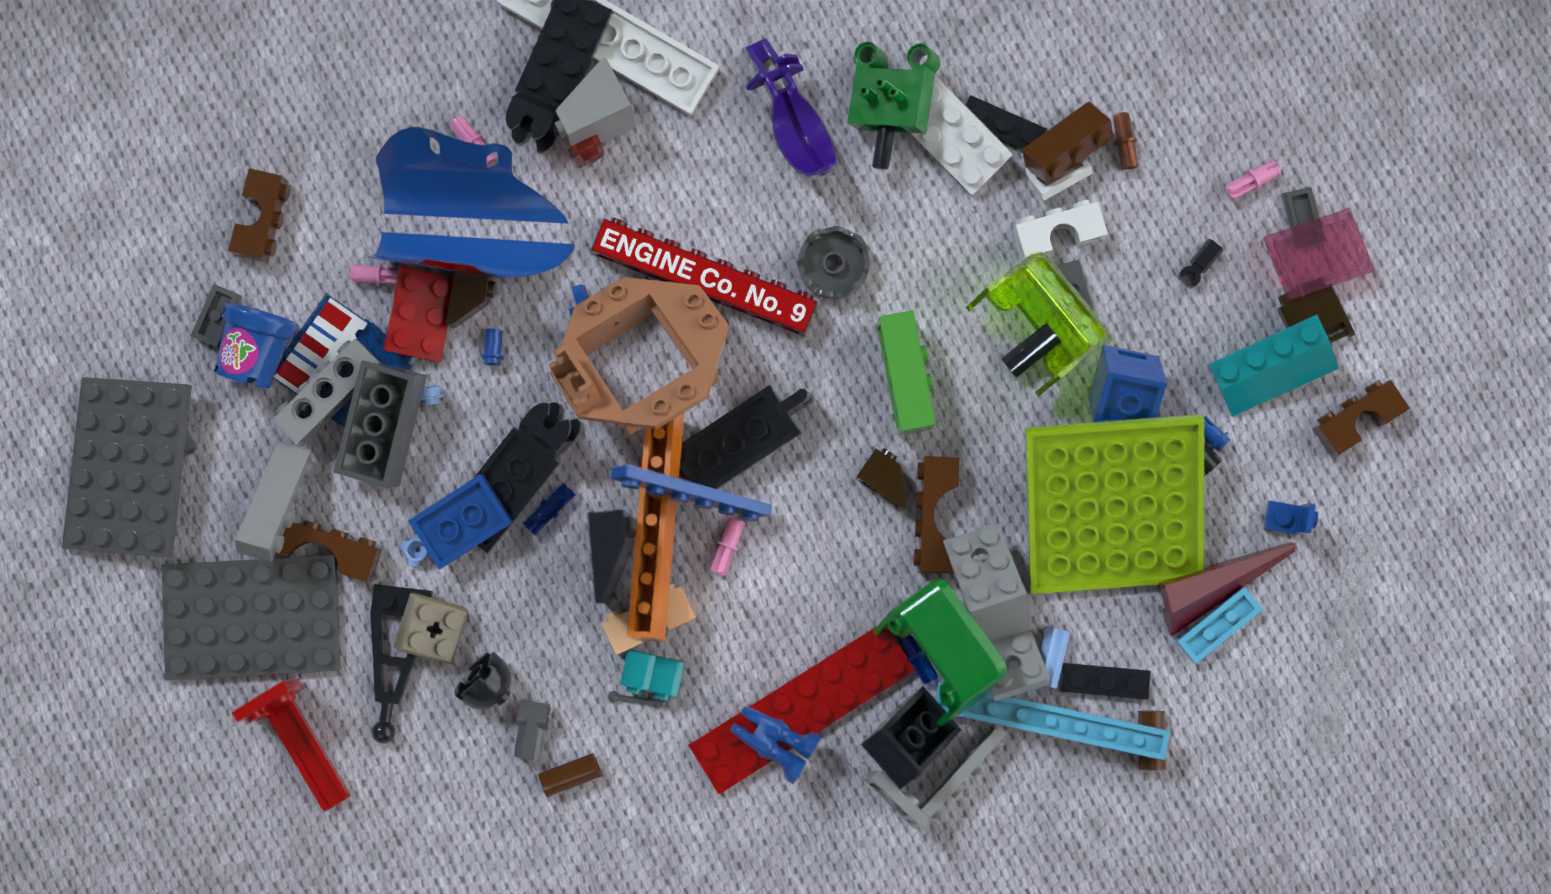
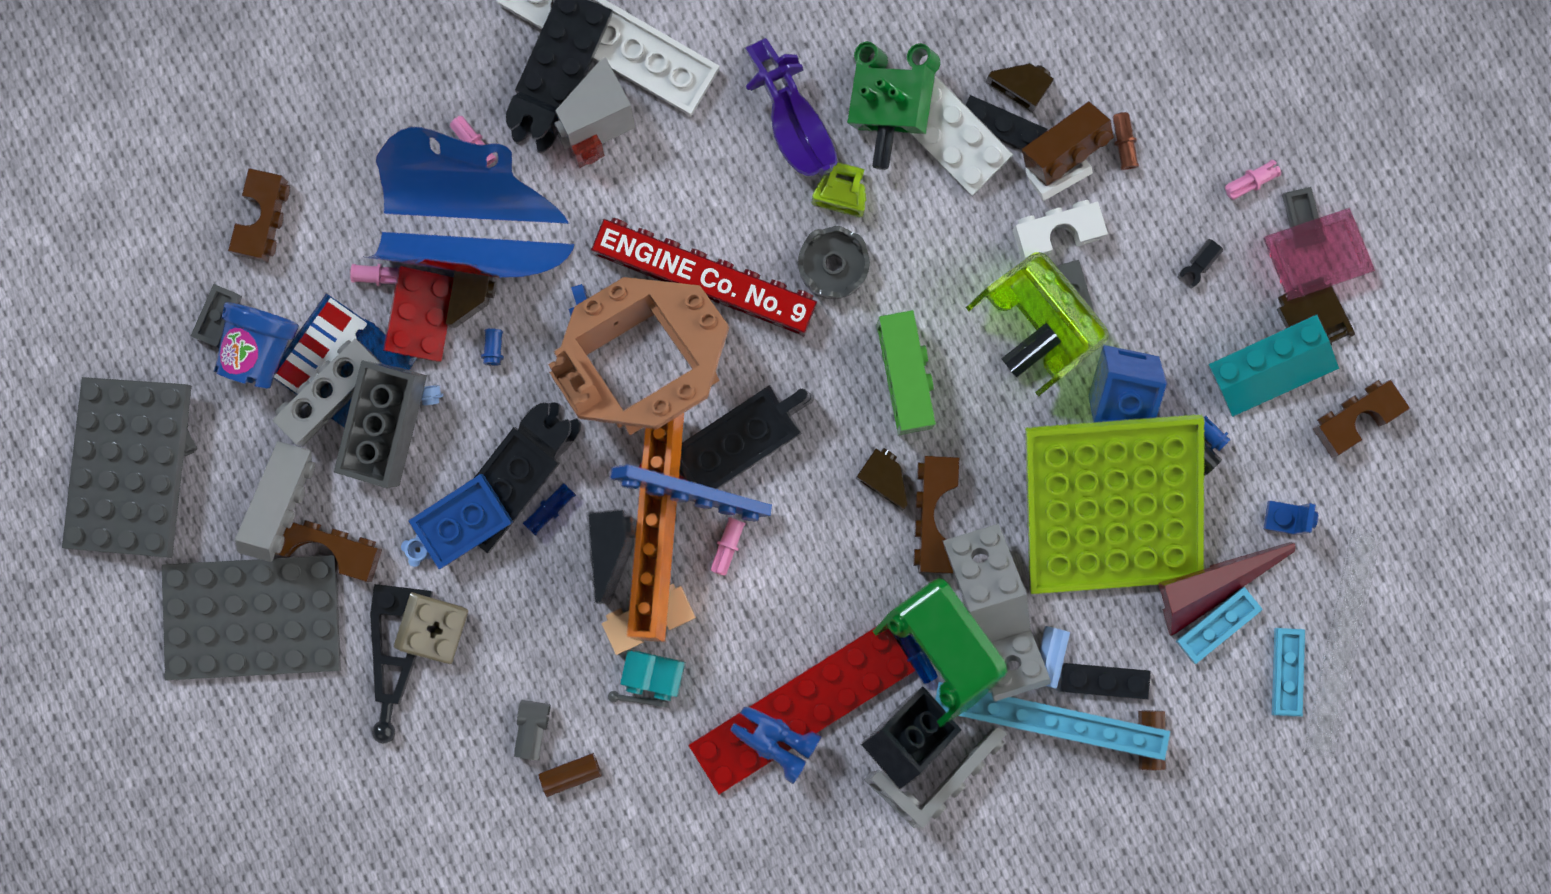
(298, 739): red bracket -> none
(486, 683): black cylinder -> none
(841, 194): none -> lime piece
(1022, 84): none -> dark brown slope
(1288, 672): none -> medium azure tile

